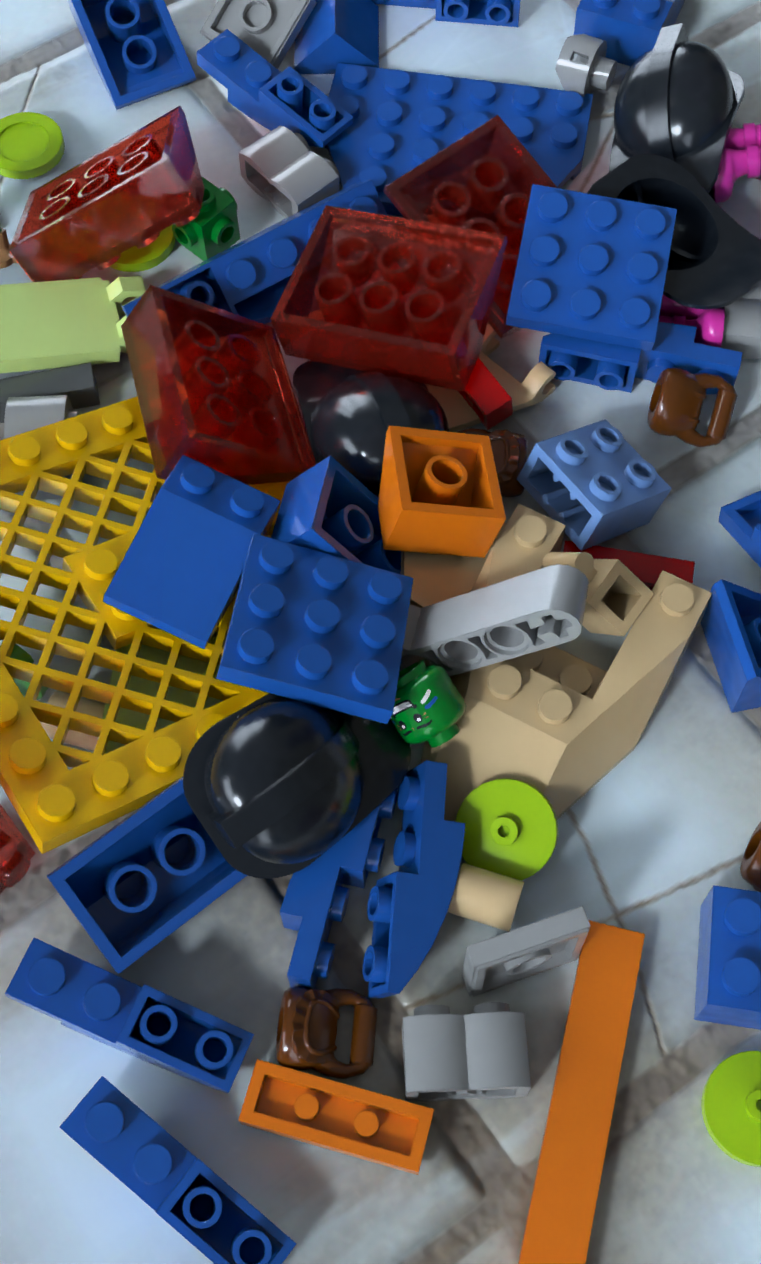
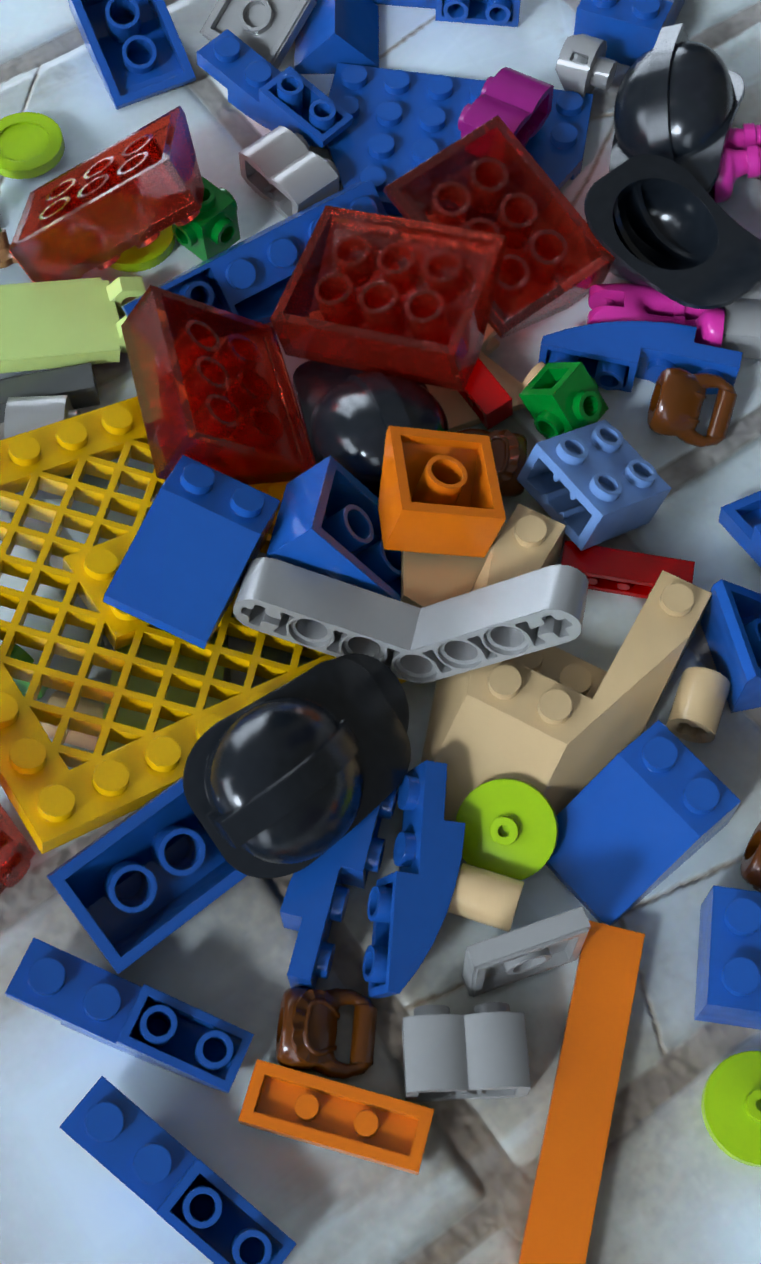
(317, 629): blue plate -> none
(427, 705): green head -> none
(516, 99): none -> magenta brick
(563, 398): none -> green brick
(591, 267): blue plate -> none
(613, 593): tan brick -> none
(638, 823): none -> blue slope
(698, 705): none -> tan piece

